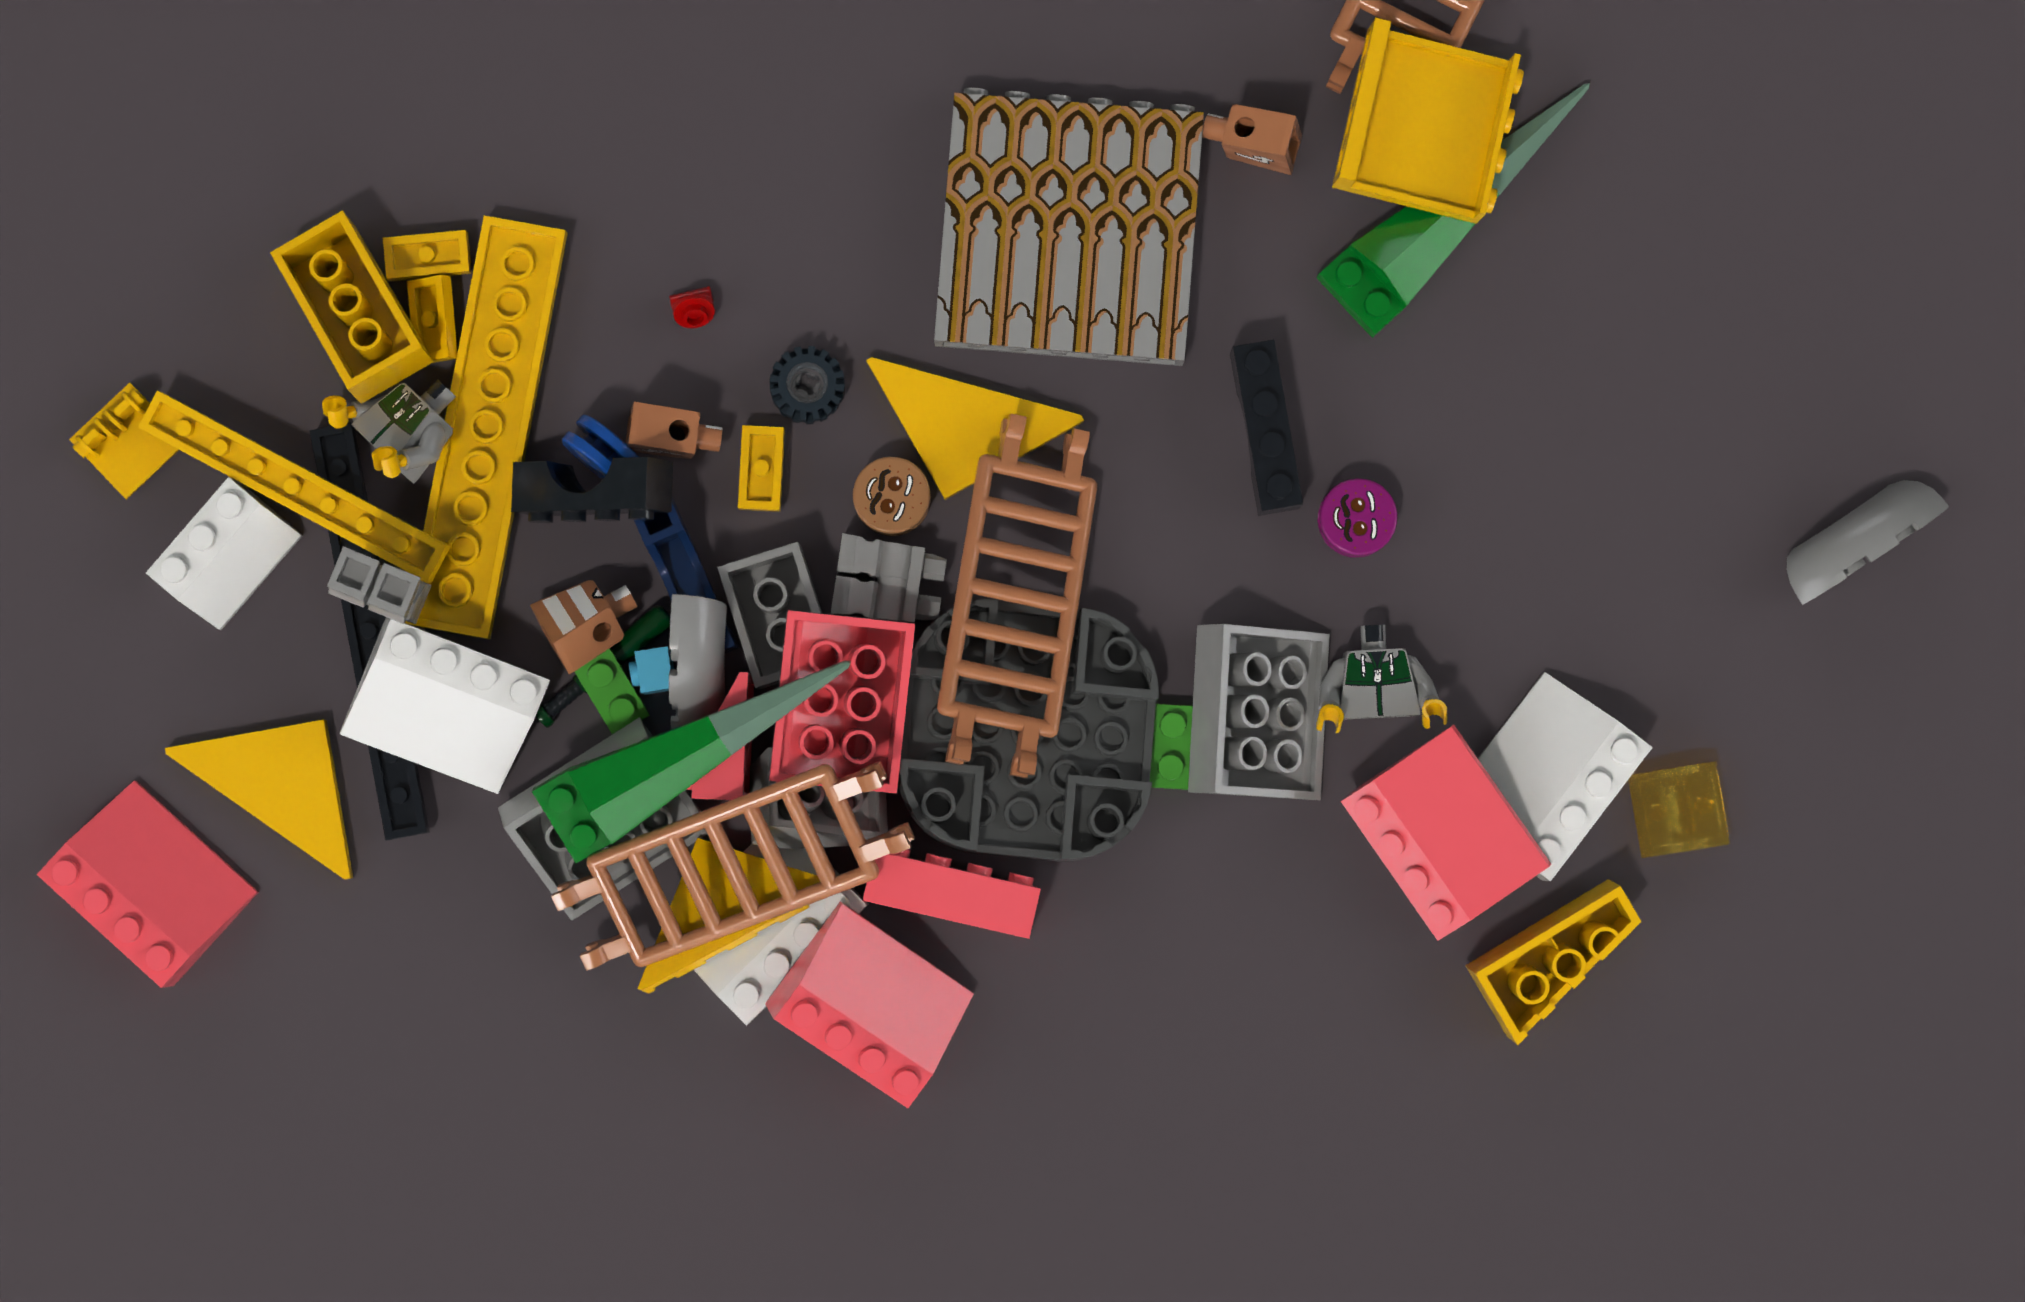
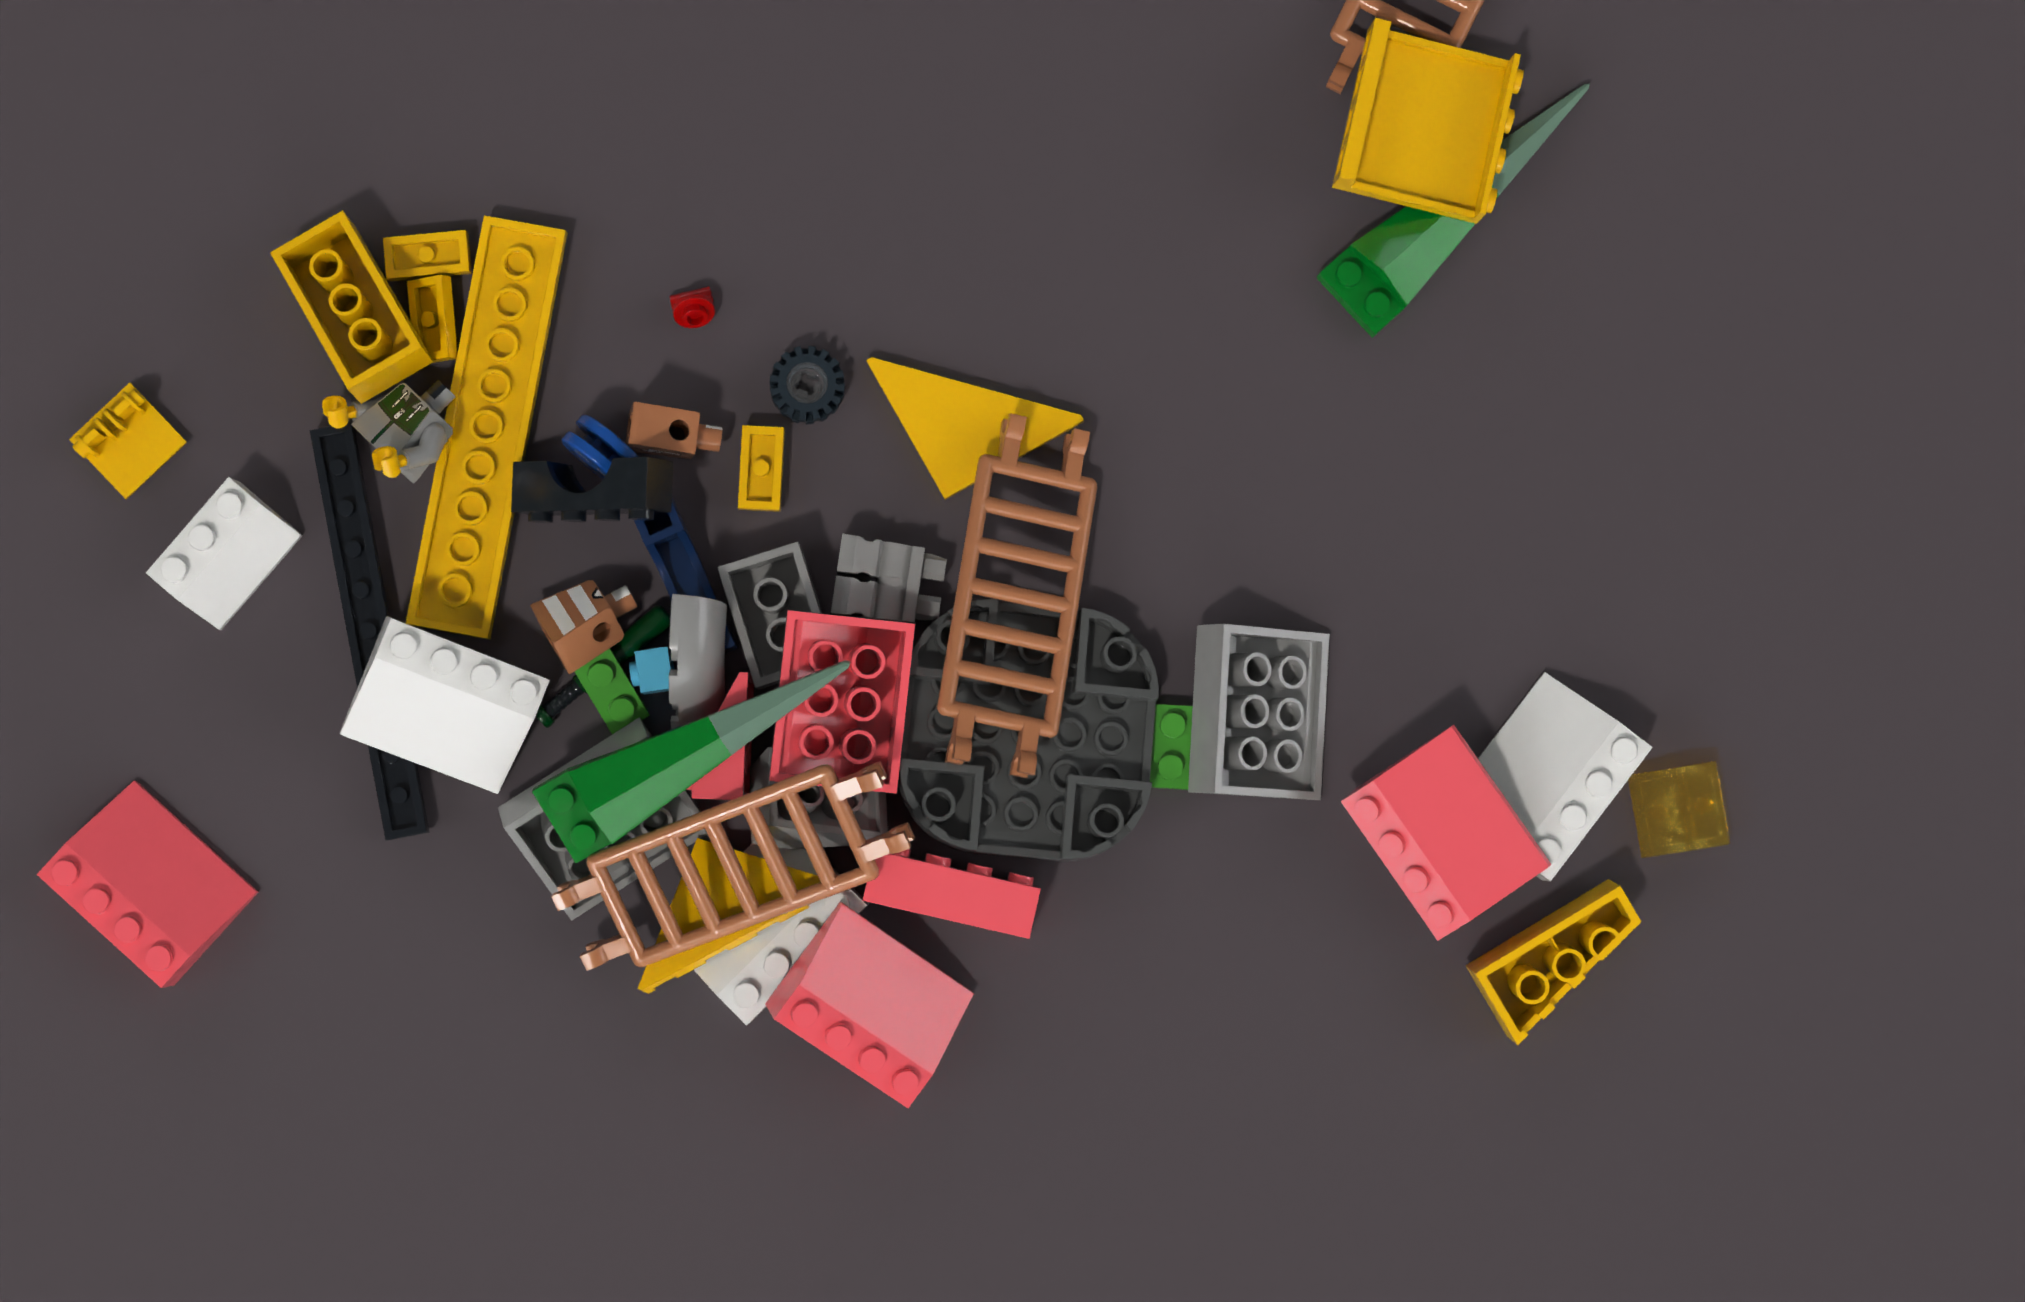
(282, 780): yellow tile -> none
(294, 486): yellow plate -> none
(382, 587): light grey hips -> none
(891, 496): medium nougat head -> none
(1069, 227): panel -> none
(1267, 427): black arch -> none
(1272, 140): nougat torso -> none
(1357, 518): magenta head -> none
(1377, 684): torso -> none
(1862, 533): light grey brick -> none

